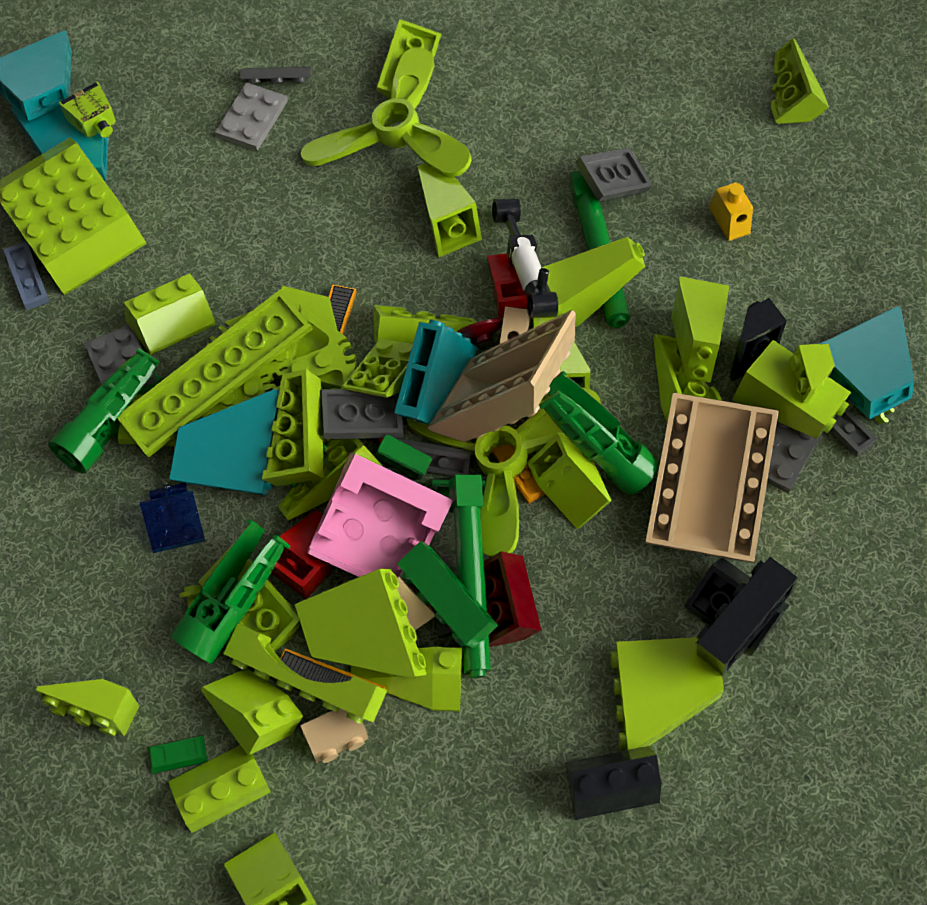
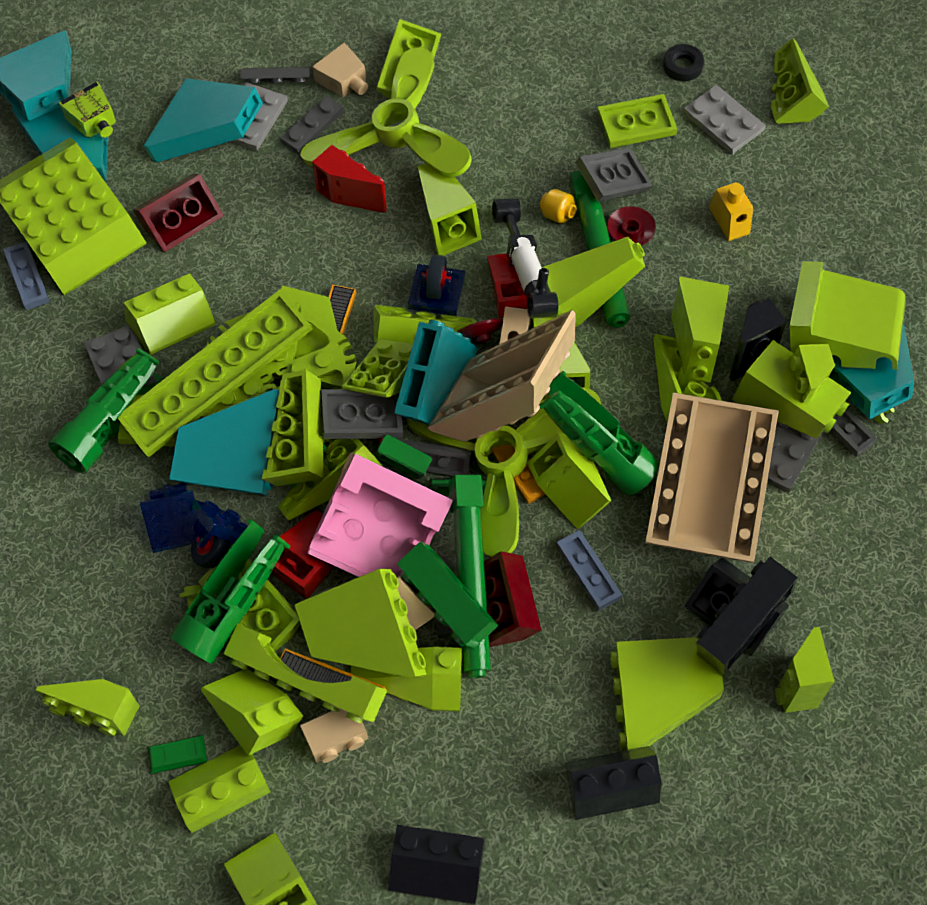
(178, 212): none -> dark red slope
(203, 117): none -> teal slope
(215, 533): none -> clear blue plate
(312, 124): none -> dark grey plate
(341, 72): none -> tan torso
(348, 181): none -> red slope
(436, 287): none -> clear blue plate
(436, 864): none -> black slope
(558, 206): none -> yellow head
(589, 570): none -> sand blue plate
(634, 219): none -> dark red dish
(637, 120): none -> lime plate
(683, 51): none -> black tyre
(724, 119): none -> light grey plate
(807, 676): none -> lime slope
(849, 314): none -> lime panel

